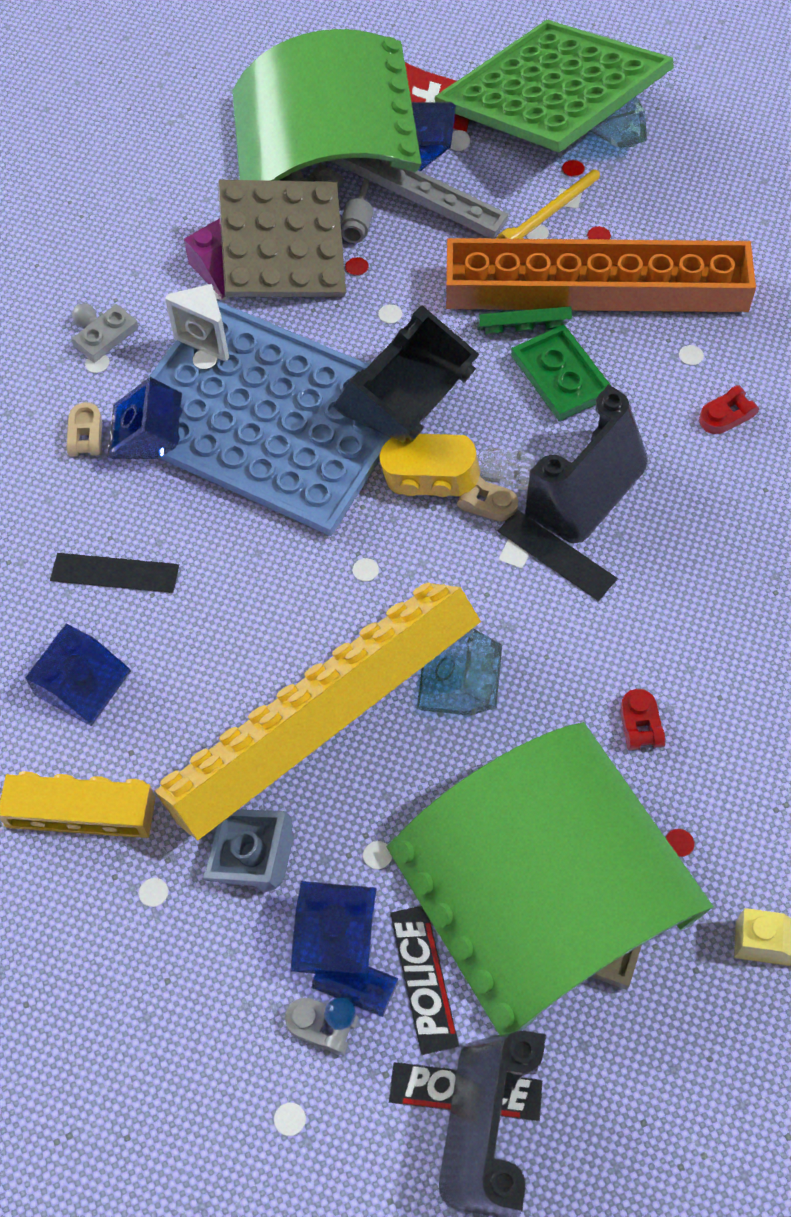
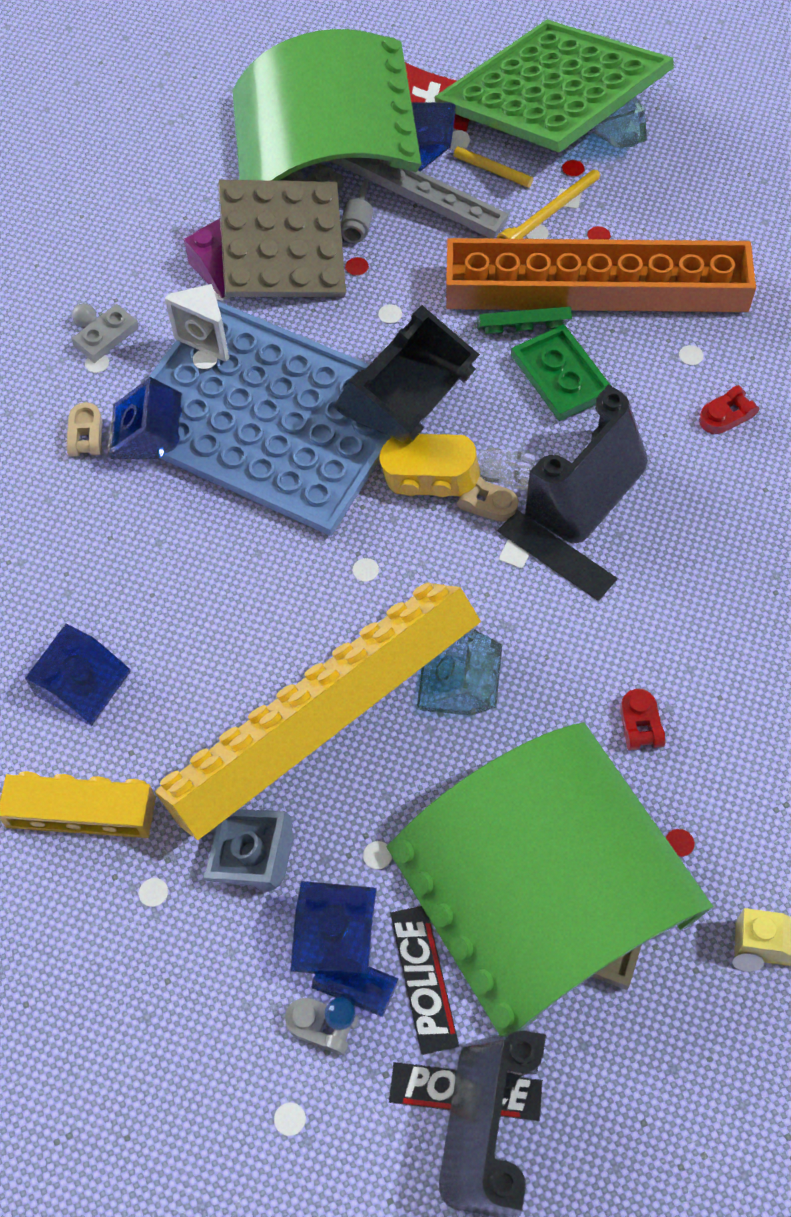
(115, 572): black sticker -> none
(493, 166): none -> yellow bar
(748, 962): none -> white sticker

